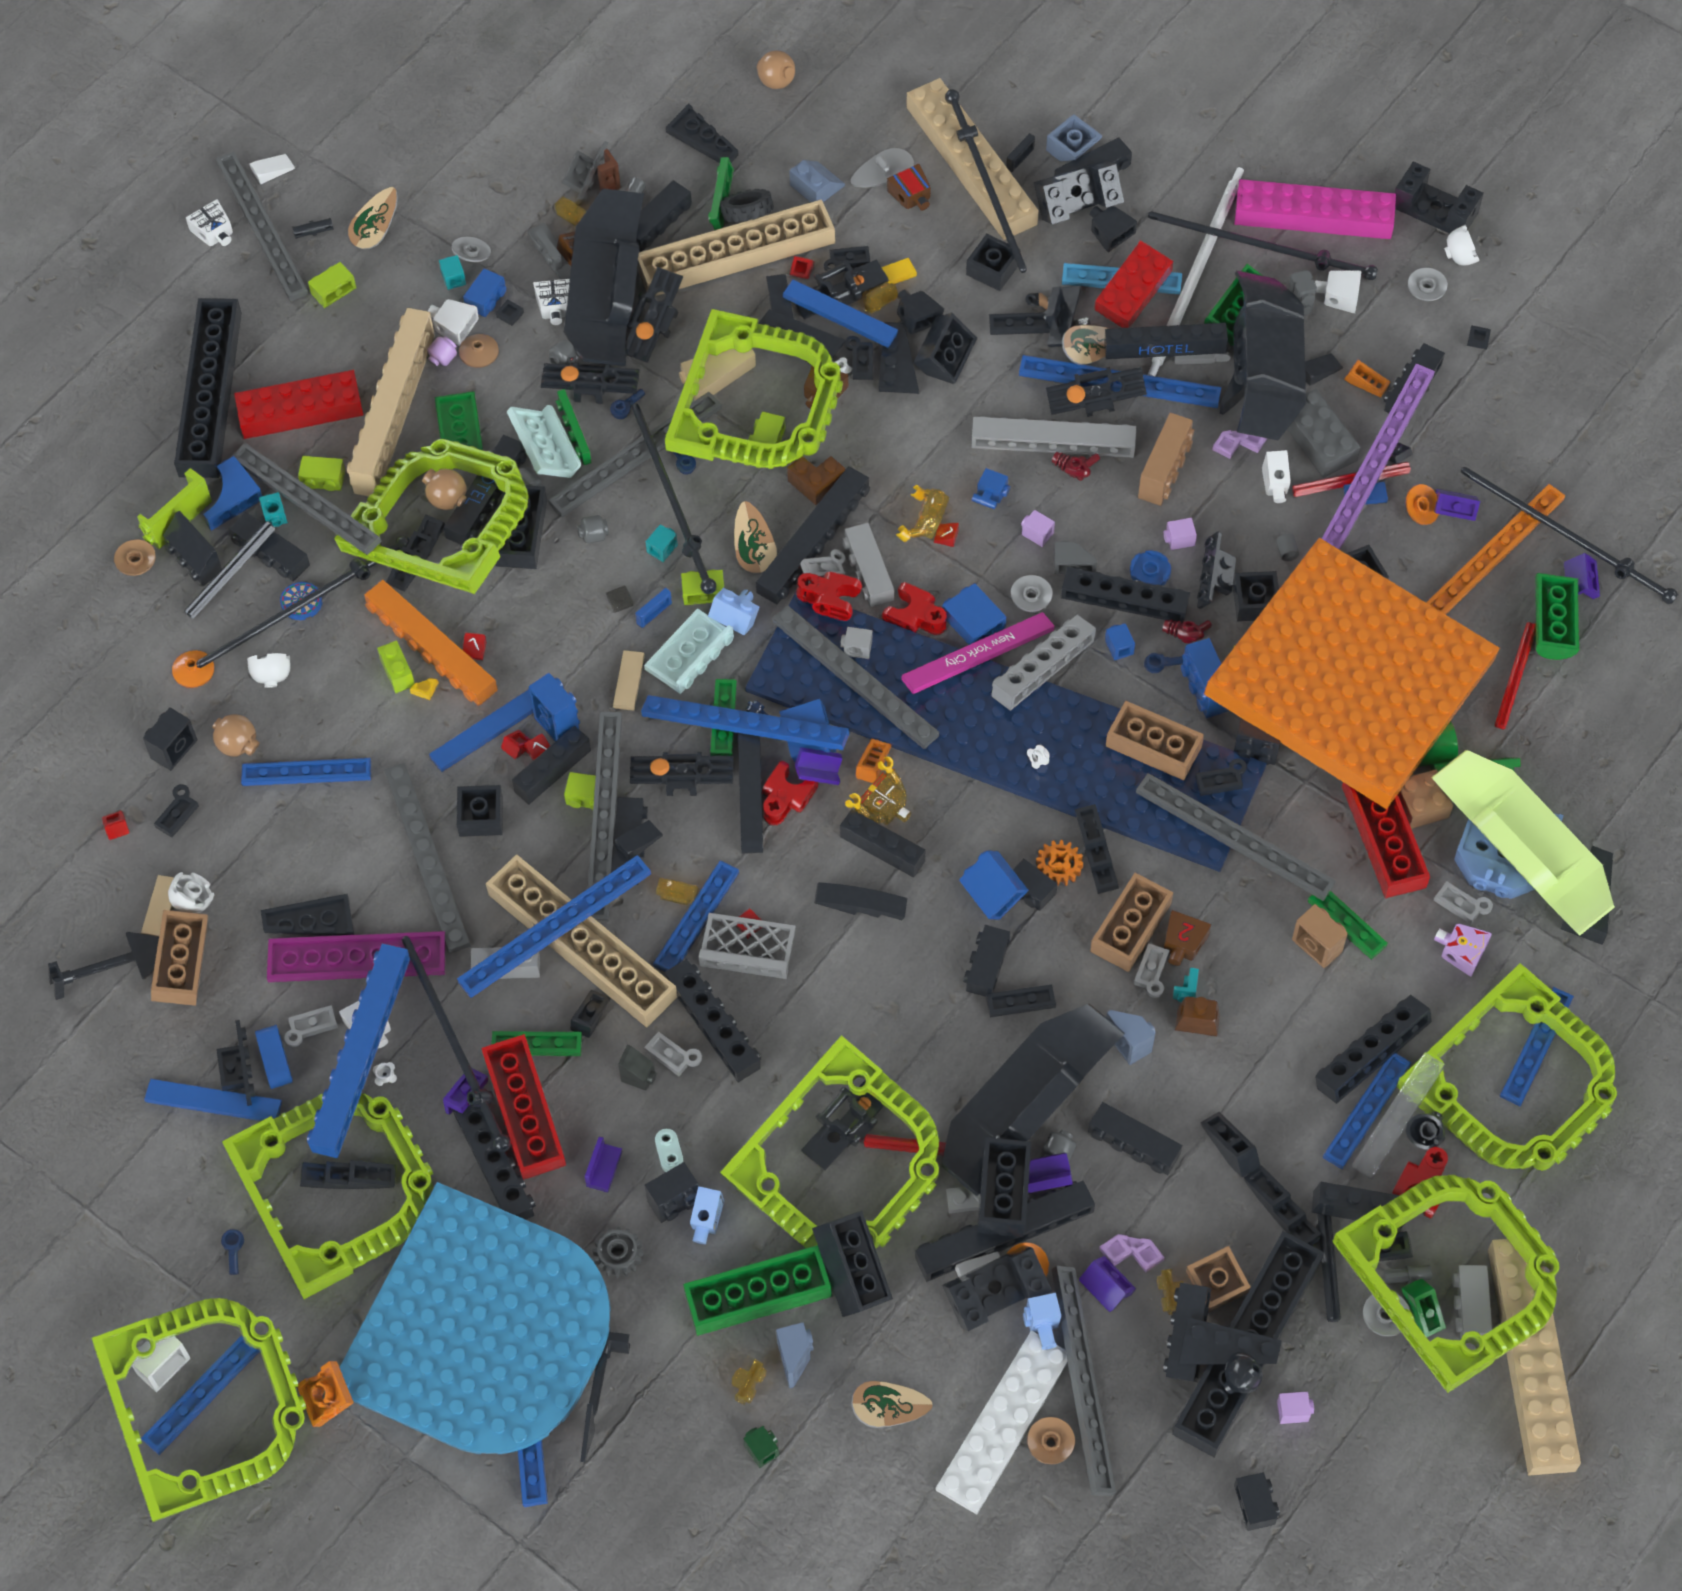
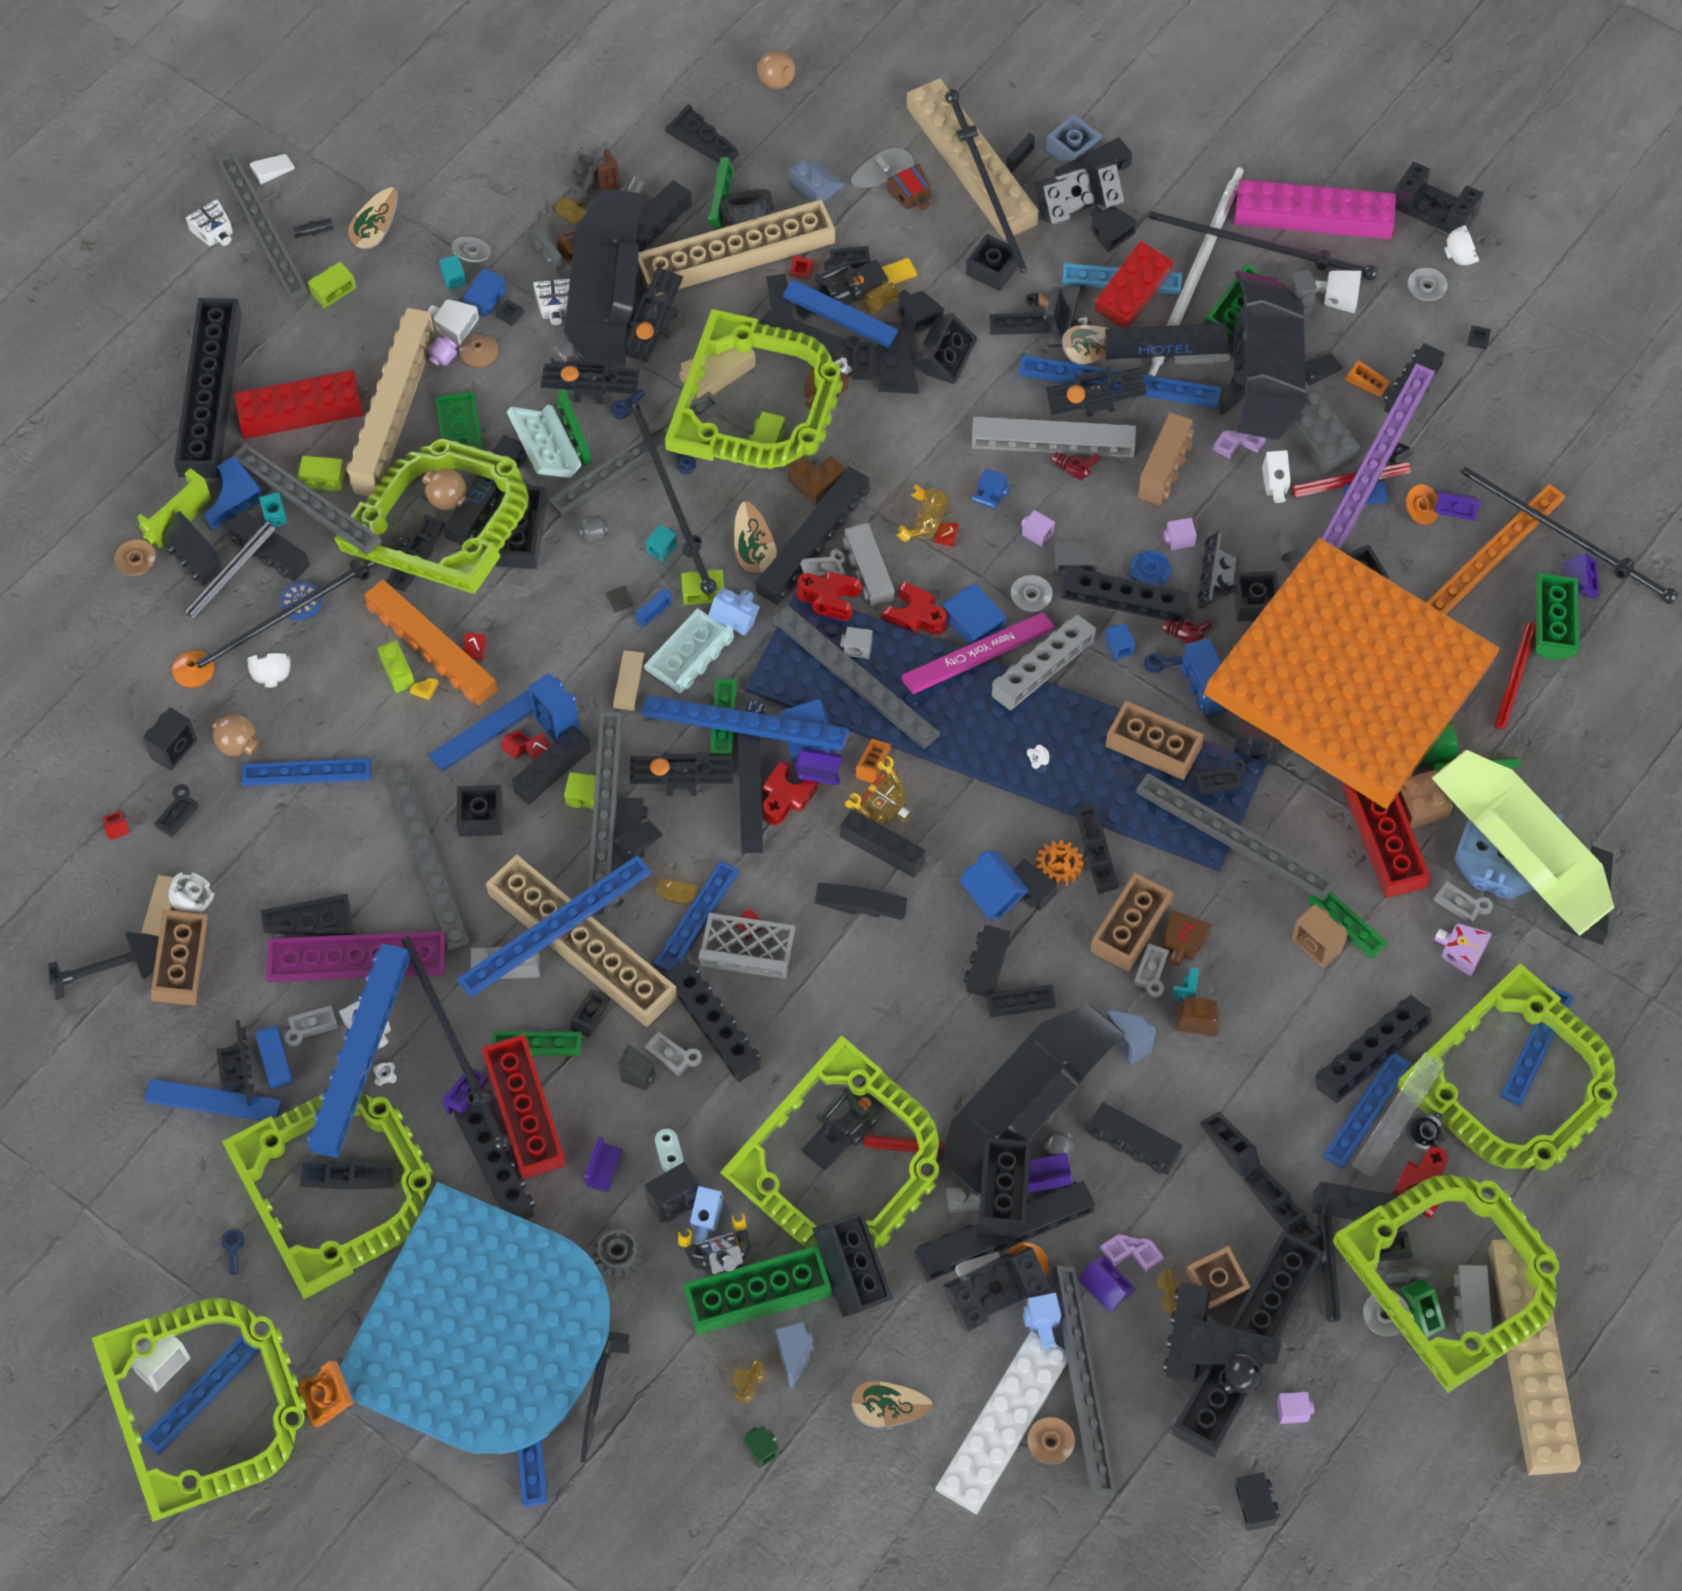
(718, 1253): none -> black torso

